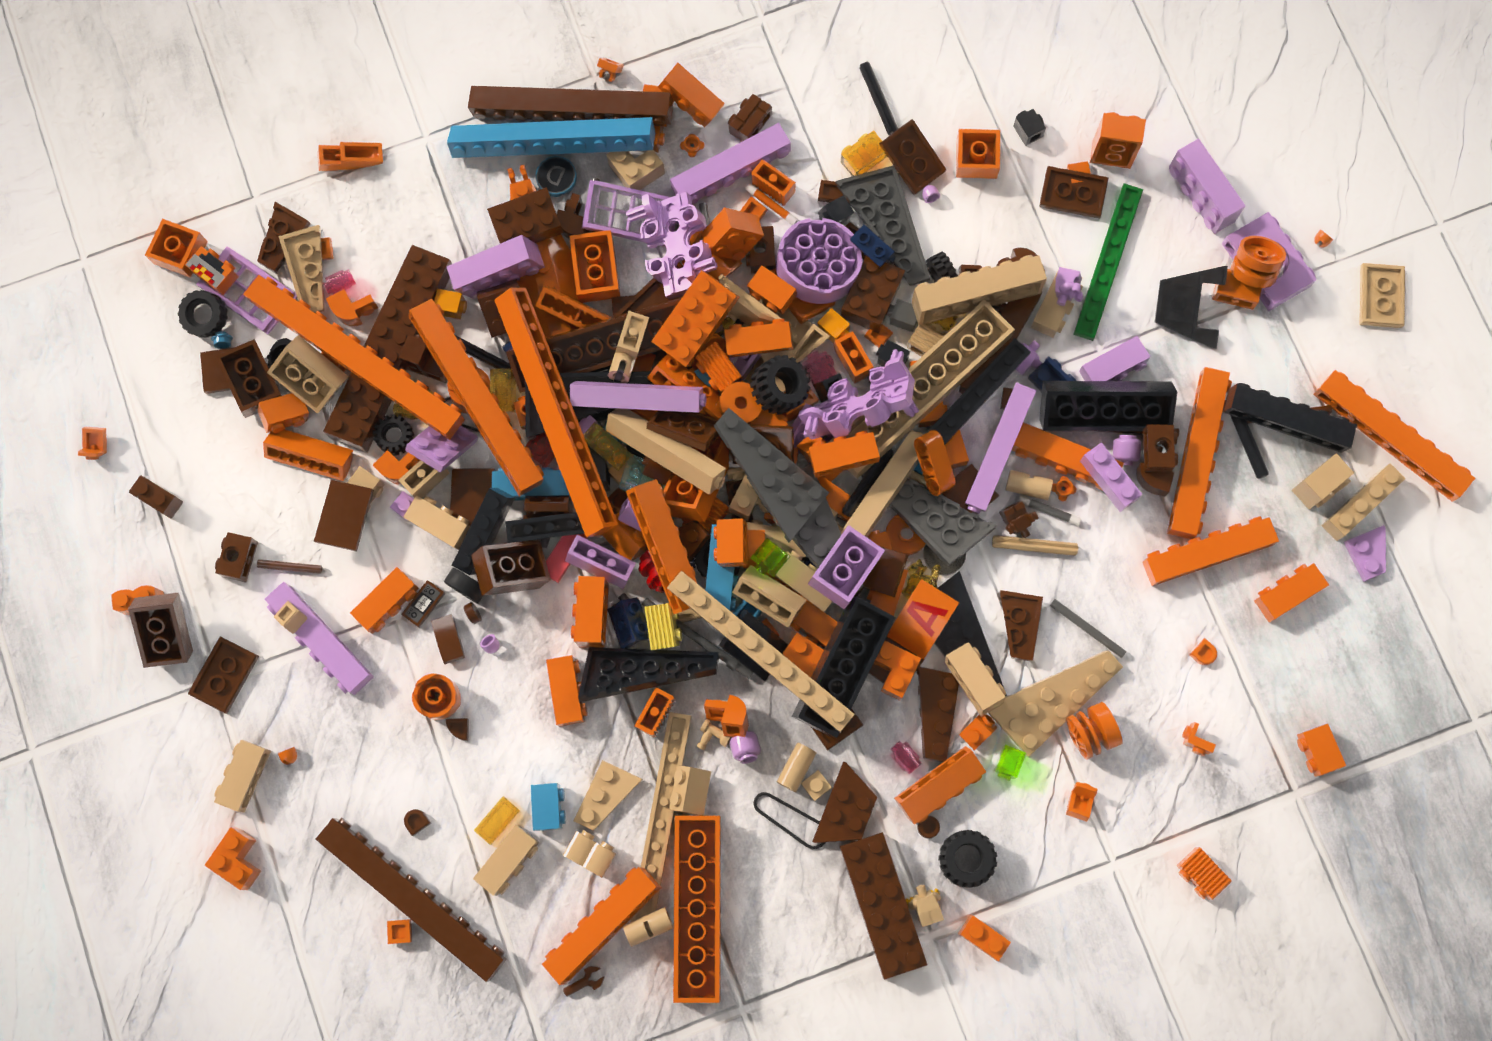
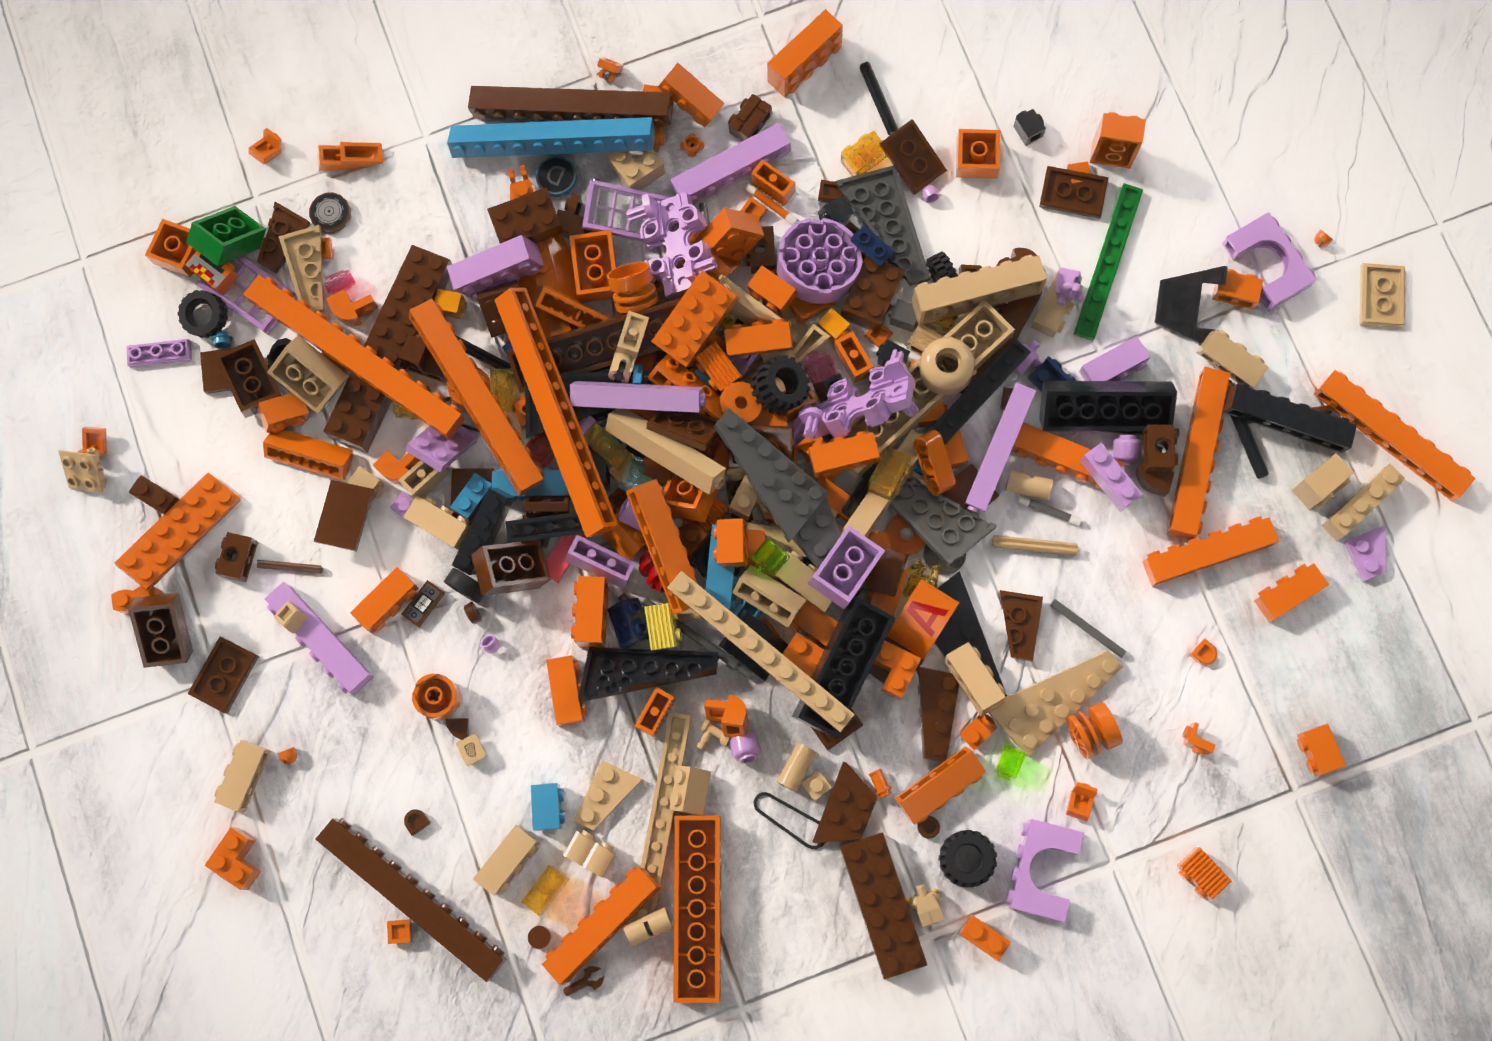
(83, 470): none -> tan hinge
(170, 352): none -> lavender tile
(177, 531): none -> orange plate
(226, 235): none -> green brick
(267, 147): none -> orange bracket
(330, 212): none -> tile
(384, 426): black tyre -> none
(448, 639): reddish brown slope -> none
(471, 496): none -> dark azure plate
(471, 749): none -> tan slope
(497, 820): clear yellow tile -> none
(539, 937): none -> reddish brown tile
(545, 890): none -> clear yellow brick
(632, 287): none -> orange wheel
(637, 374): none -> dark azure tile
(805, 53): none -> orange brick
(880, 783): none -> orange pin
(889, 473): none -> clear yellow brick
(905, 757): clear pink brick -> none
(943, 382): none -> tan piece
(1018, 519): reddish brown piece -> none
(1025, 894): none -> lavender arch
(1069, 488): orange plate -> none
(1206, 186): lavender brick -> none
(1232, 358): none -> tan brick
(1258, 261): orange wheel -> none

